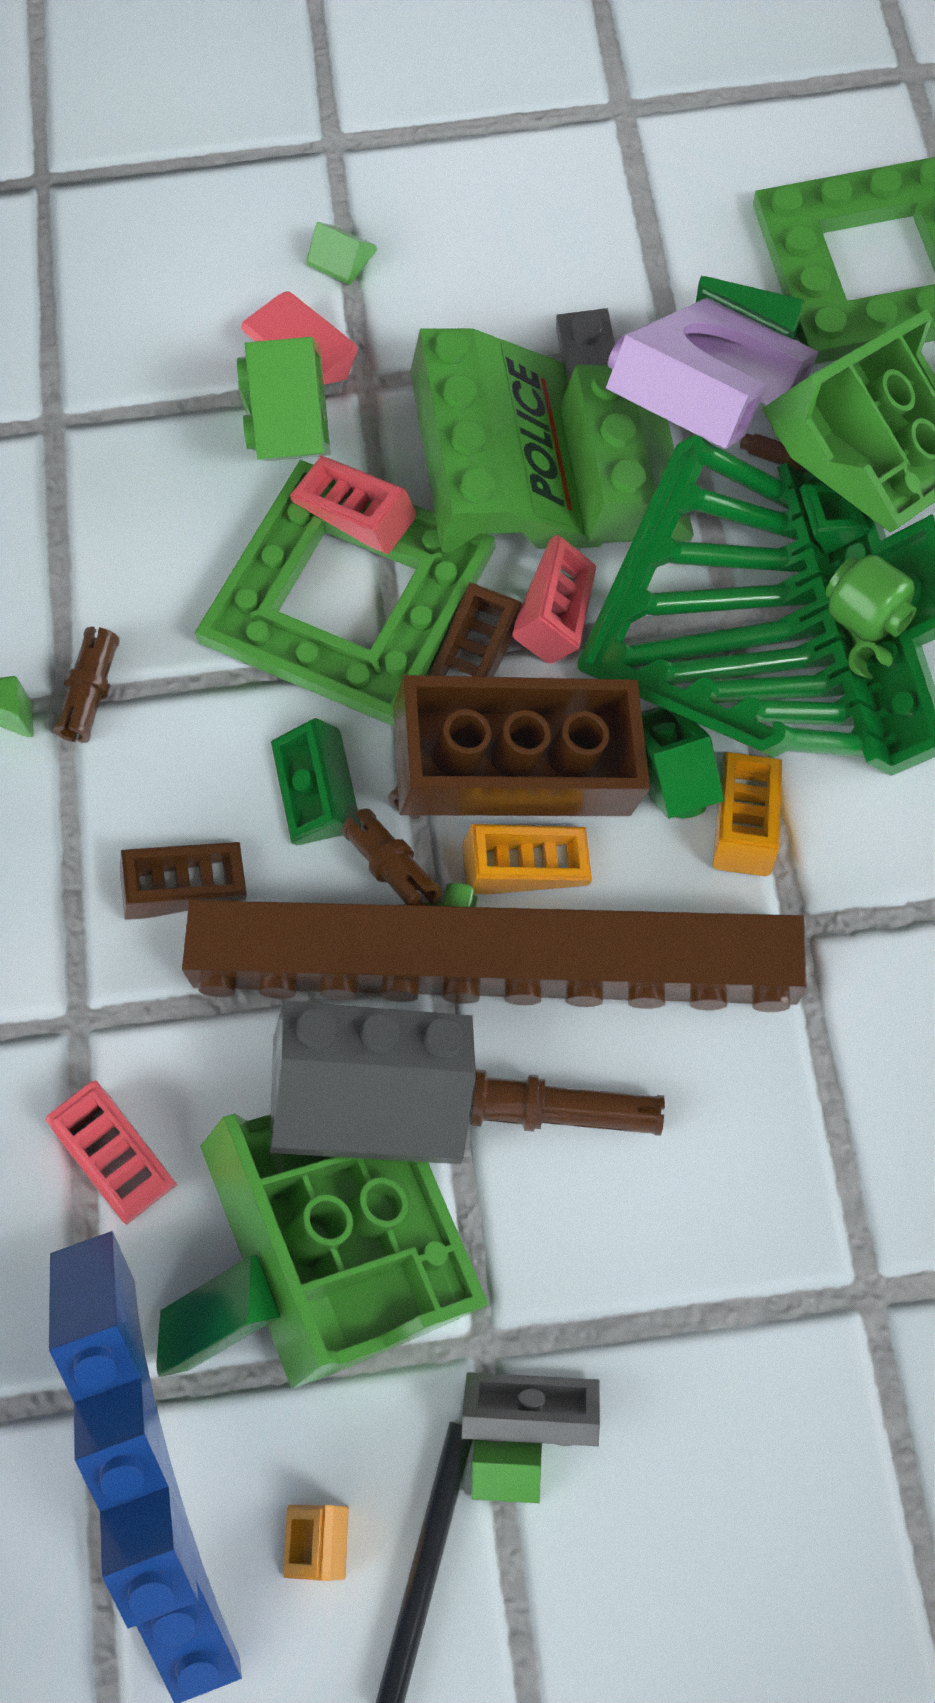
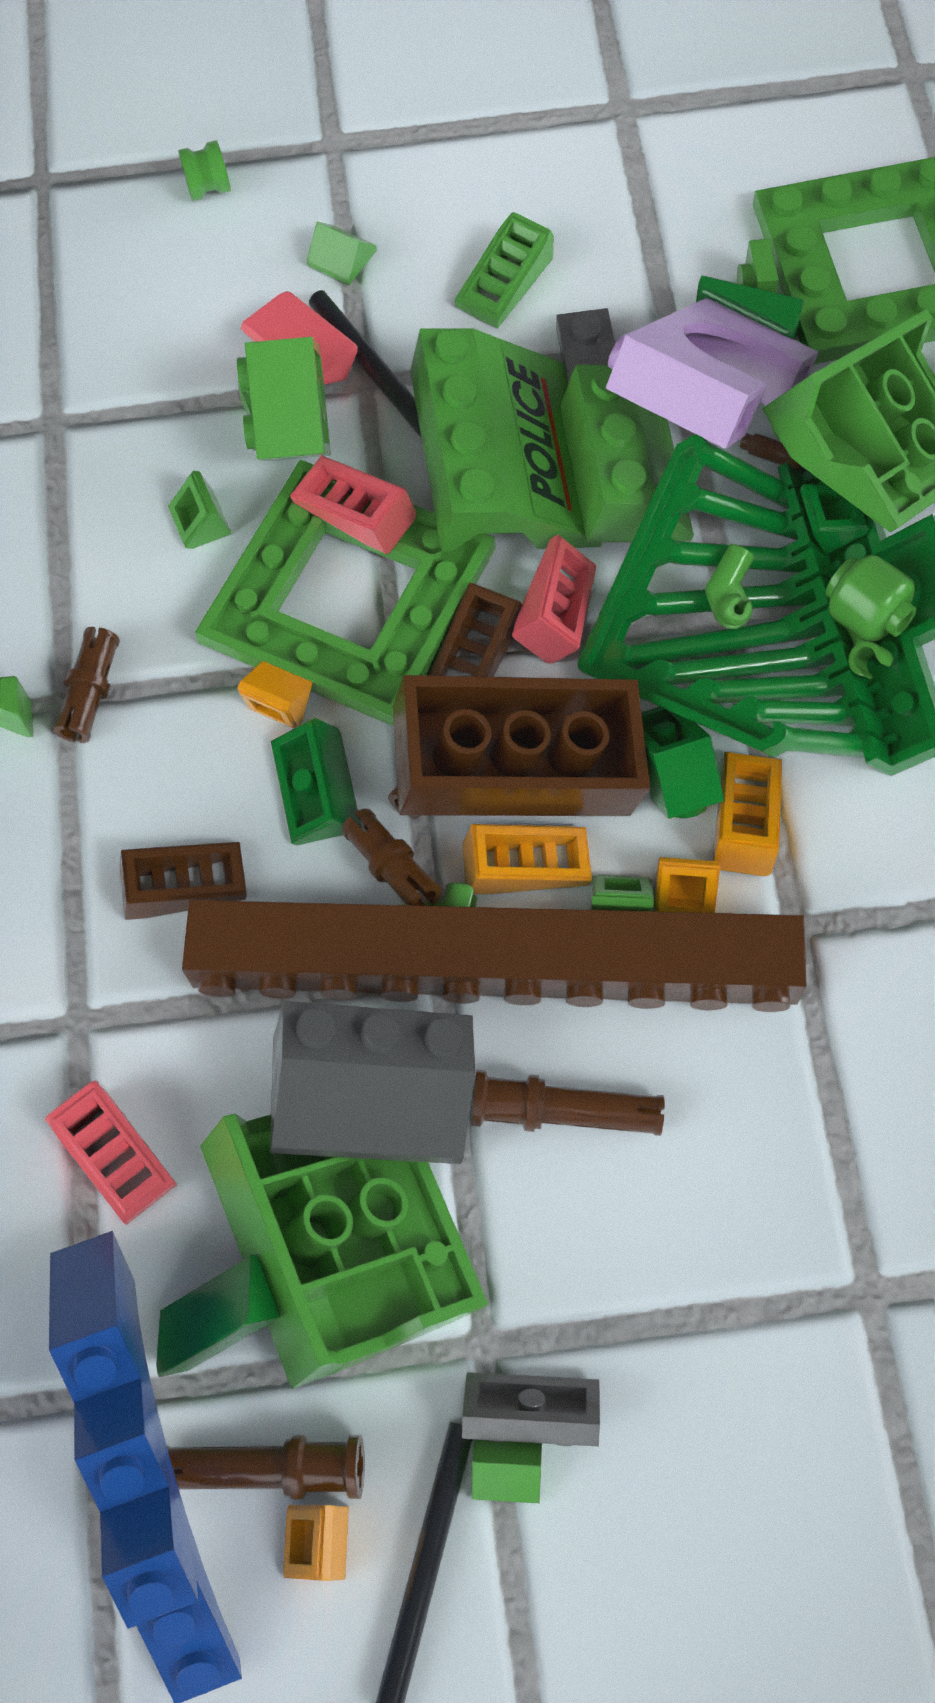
(198, 513): none -> bright green slope
(204, 170): none -> bright green wheel
(276, 694): none -> light orange slope
(293, 1467): none -> reddish brown pin
(369, 359): none -> black bar
(520, 241): none -> bright green slope
(622, 893): none -> bright green slope
(686, 885): none -> light orange slope
(725, 589): none -> bright green arm
(760, 267): none -> bright green plate

